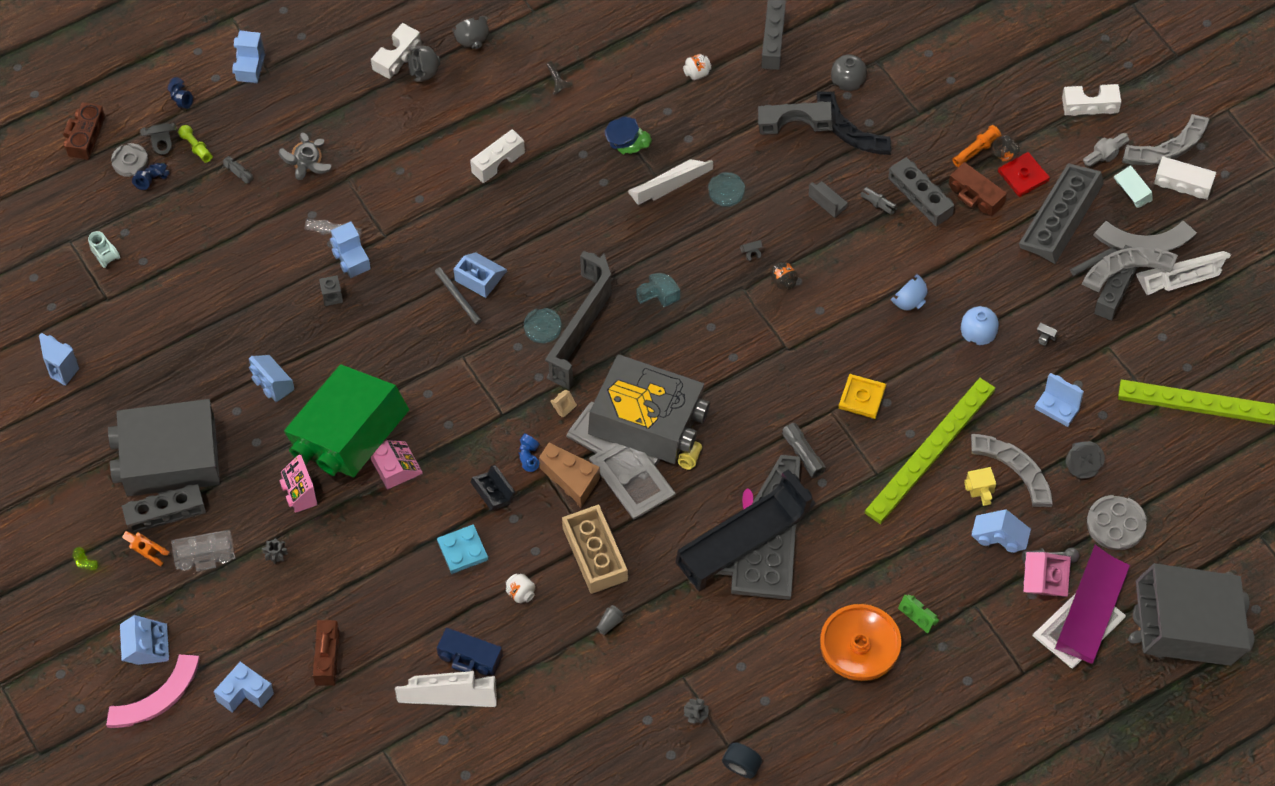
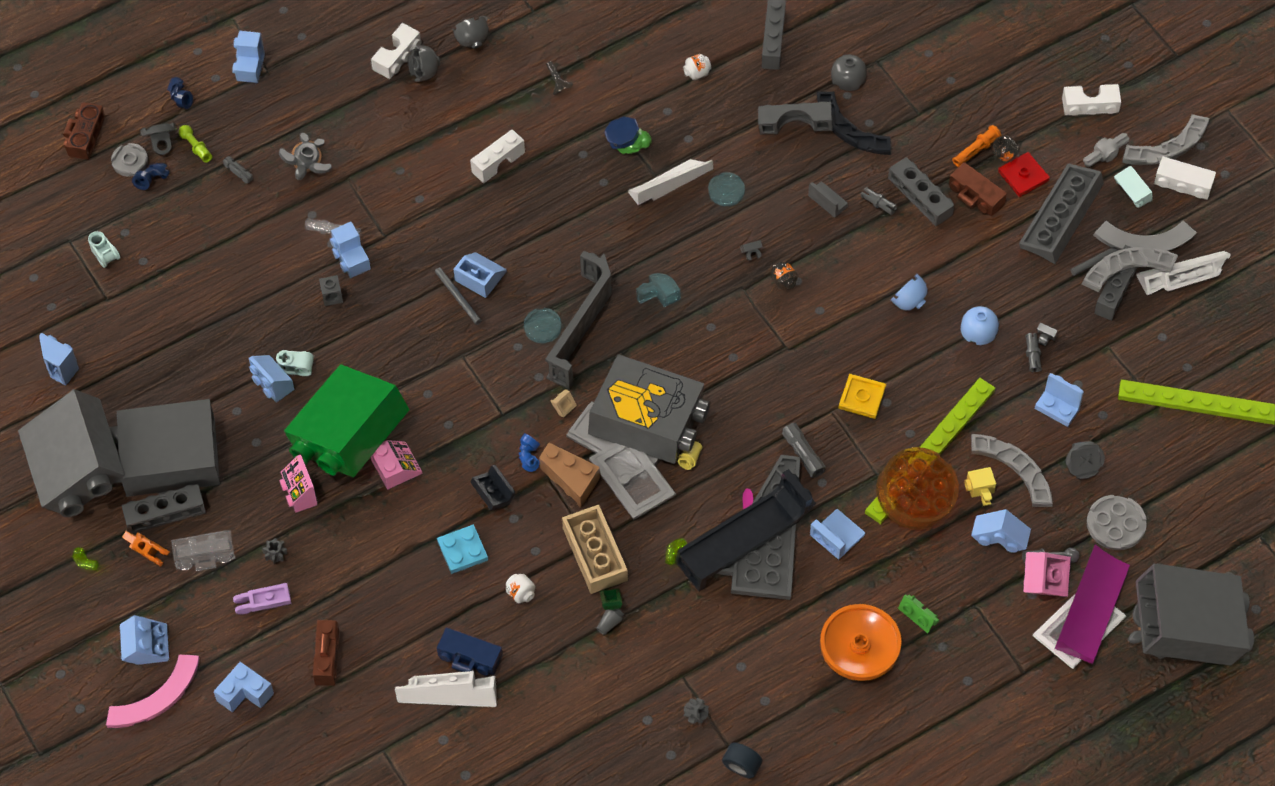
(71, 453): none -> dark grey brick
(263, 598): none -> lavender hinge
(296, 362): none -> light aqua piece
(611, 599): none -> dark green tile
(672, 549): none -> clear neon green arm
(836, 533): none -> light blue bracket
(905, 502): none -> clear orange brick
(1033, 352): none -> dark grey pin

